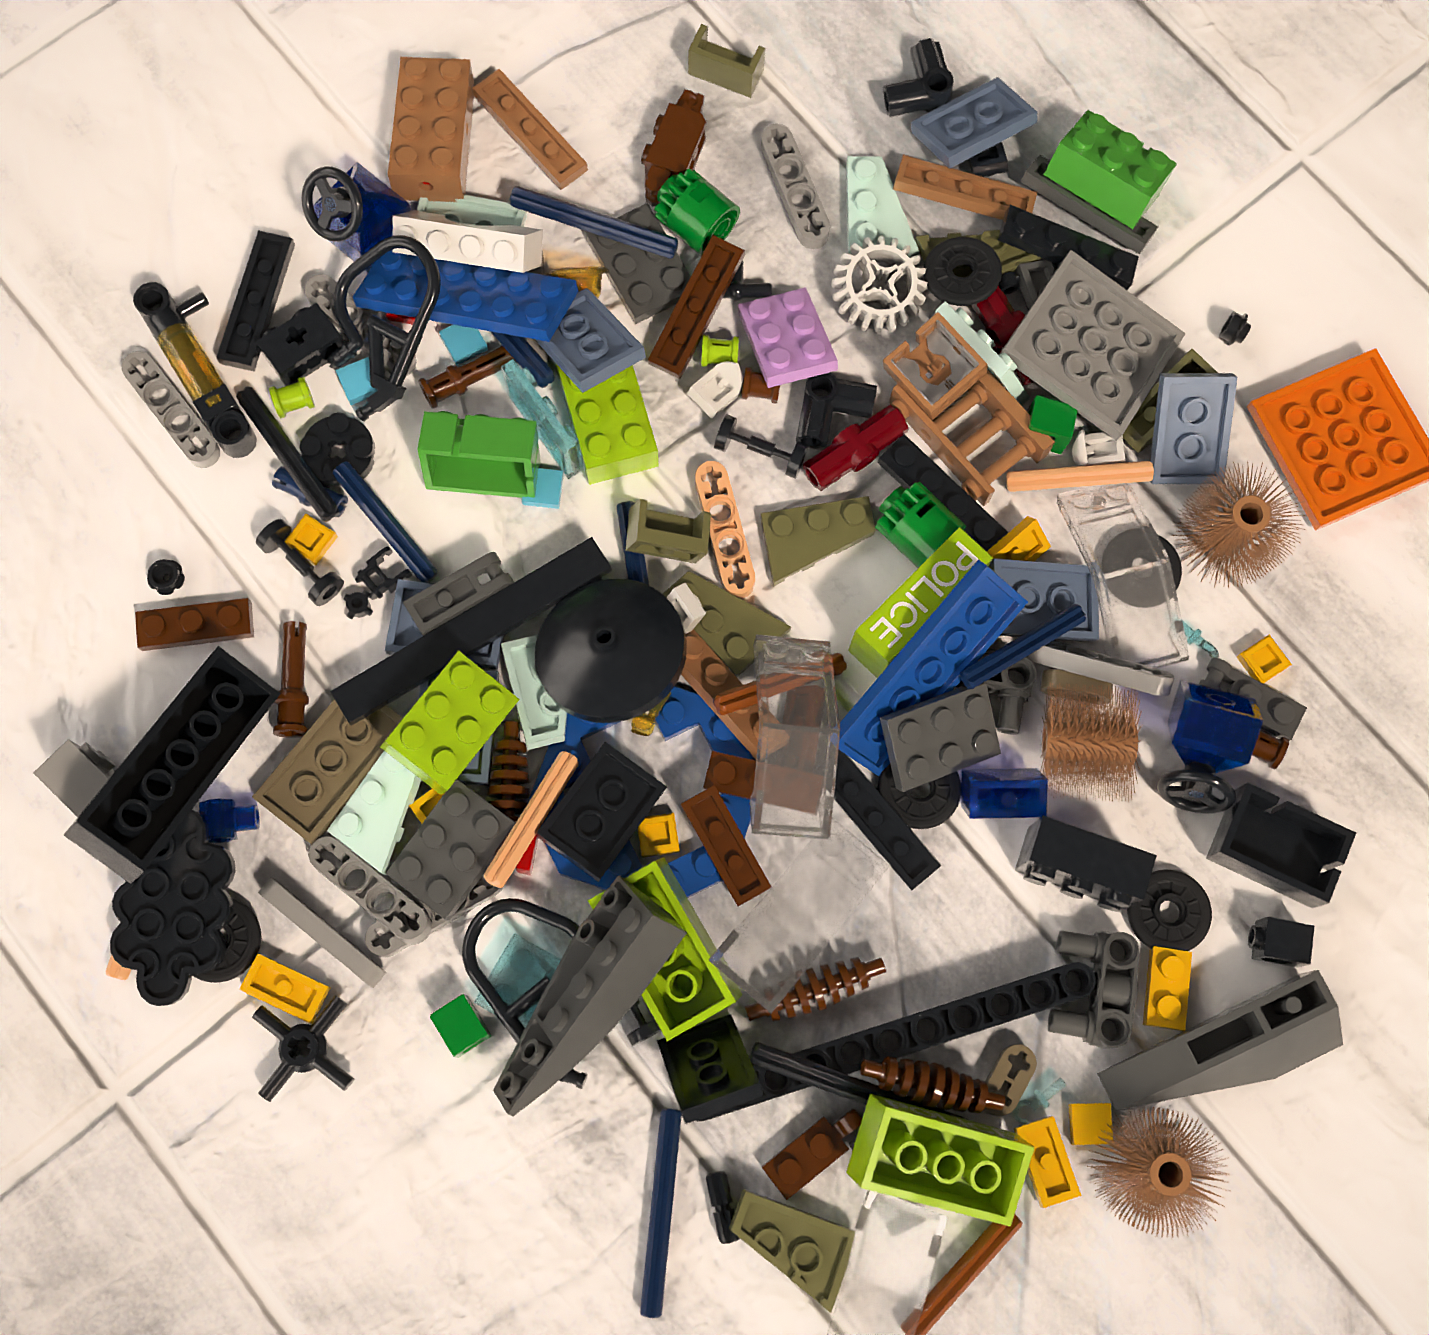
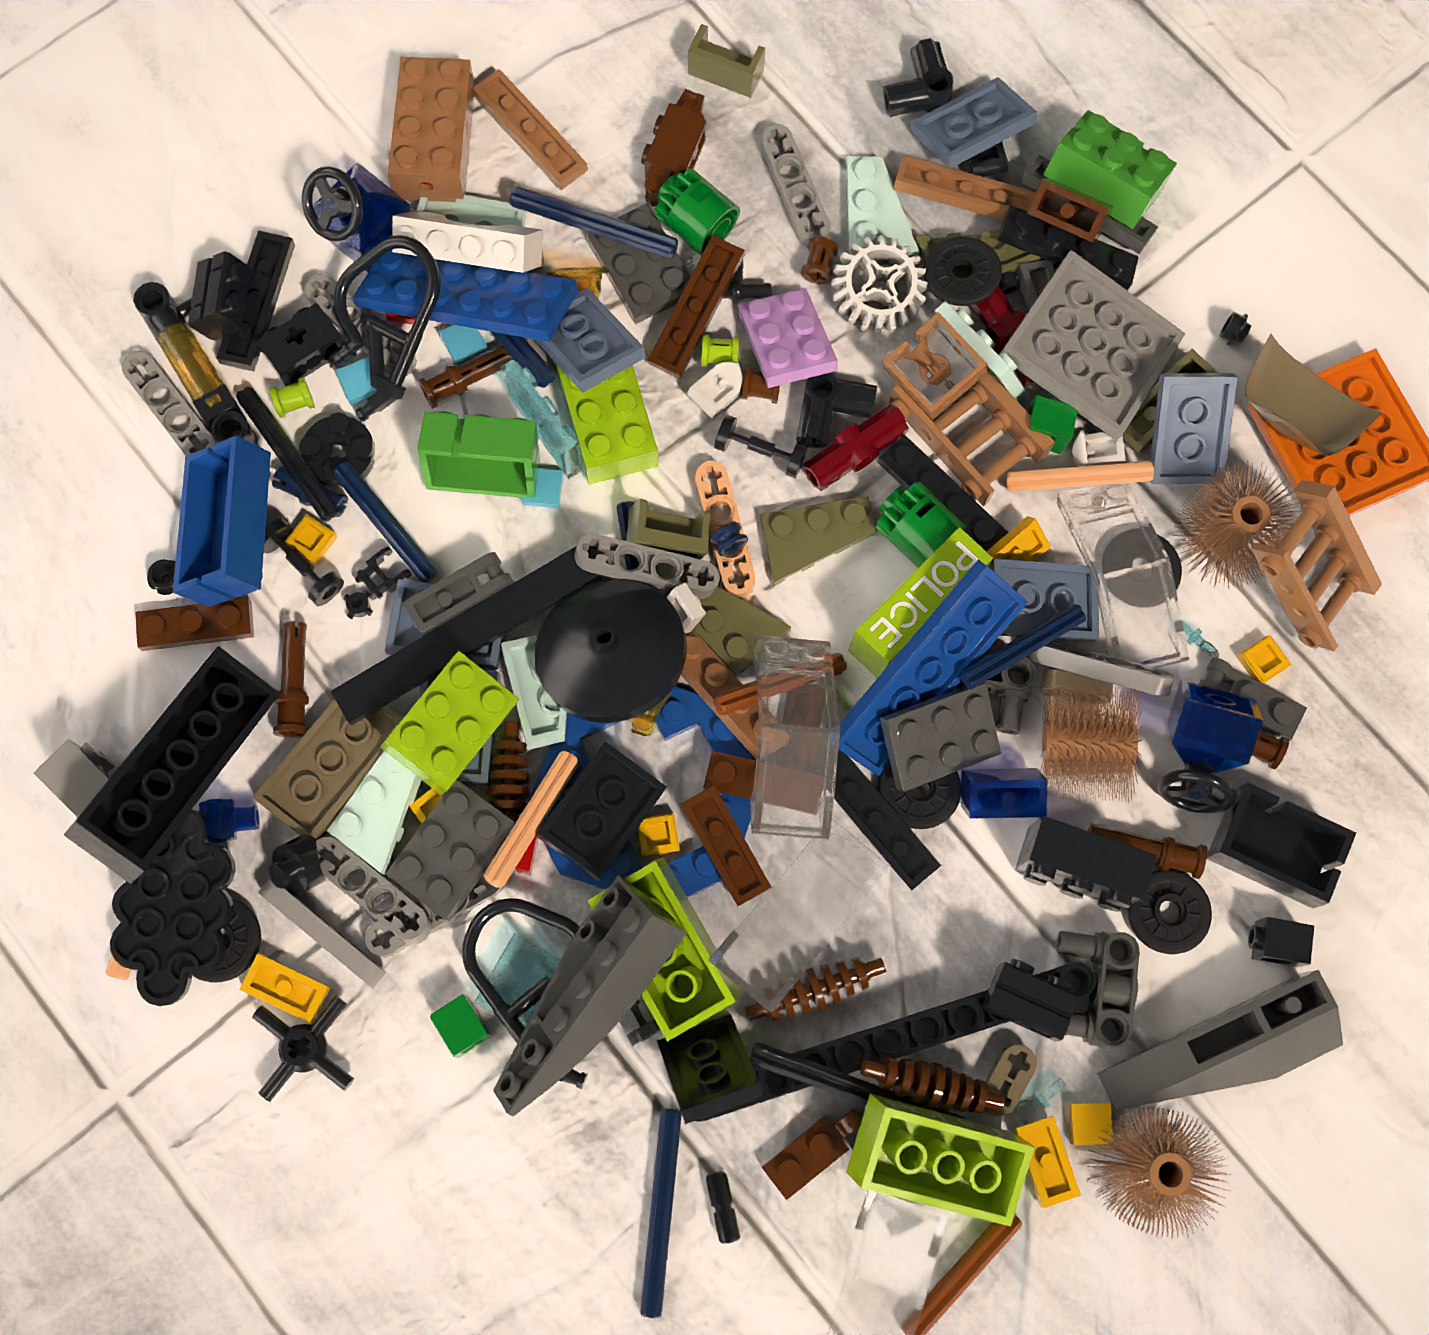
(219, 296): none -> black brick
(222, 522): none -> blue piece
(296, 865): none -> black piece
(648, 560): none -> light grey beam
(729, 539): none -> dark blue bush
(797, 1243): olive wing -> none
(819, 260): none -> reddish brown bush
(1031, 1000): none -> black brick
(1070, 209): none -> reddish brown brick
(1167, 988): yellow plate -> none
(1168, 852): none -> reddish brown pin
(1303, 403): none -> dark tan piece
(1345, 557): none -> medium nougat fence

